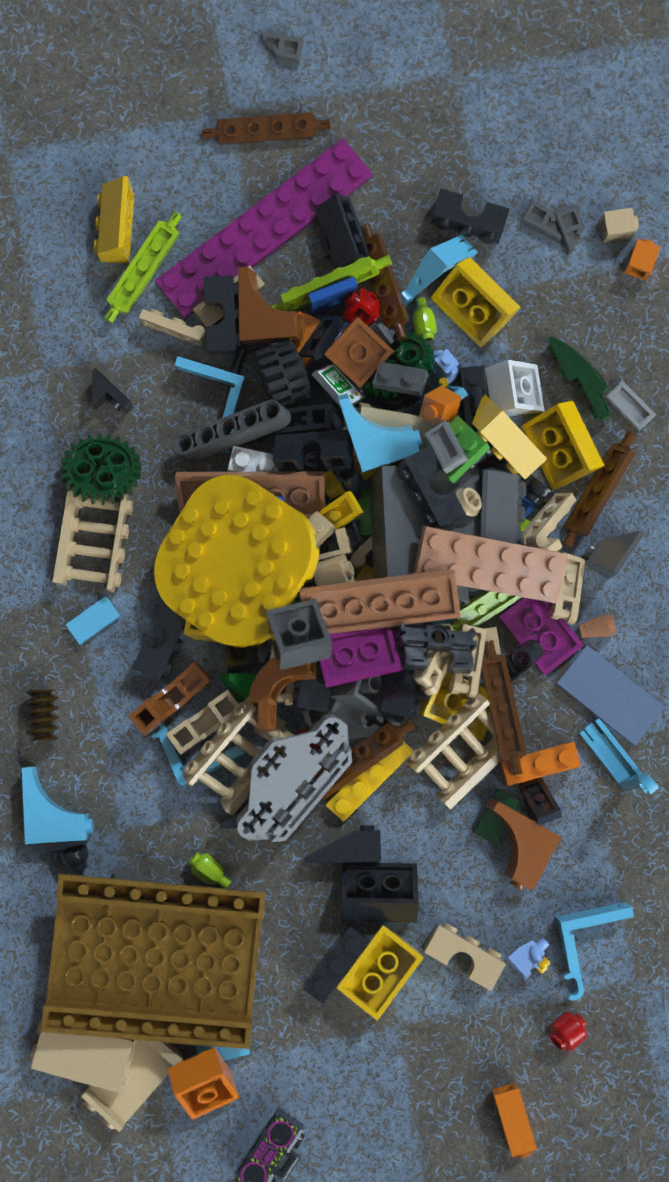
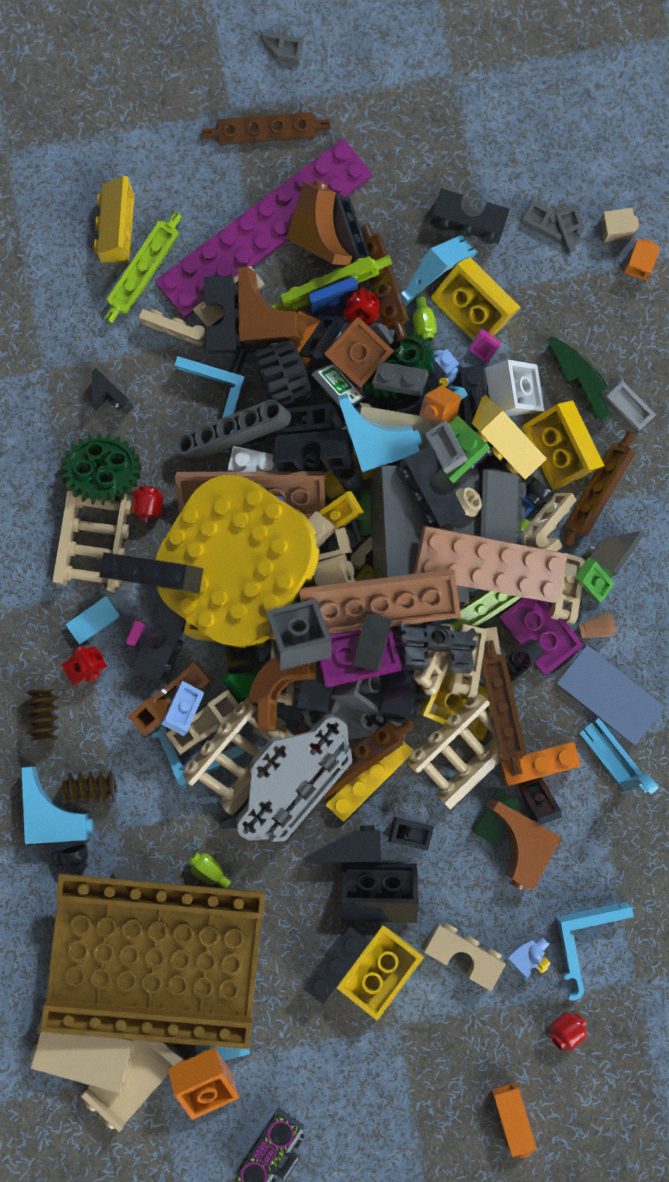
(84, 665): none -> red brick
(89, 788): none -> dark brown piece
(135, 633): none -> dark pink tile
(147, 503): none -> red head
(151, 572): none -> black brick
(182, 708): none -> light blue plate
(313, 223): none -> dark orange arch
(372, 642): none -> pearl dark grey slope
(410, 833): none -> black slope
(484, 346): none -> dark pink tile
(594, 580): none -> bright green plate

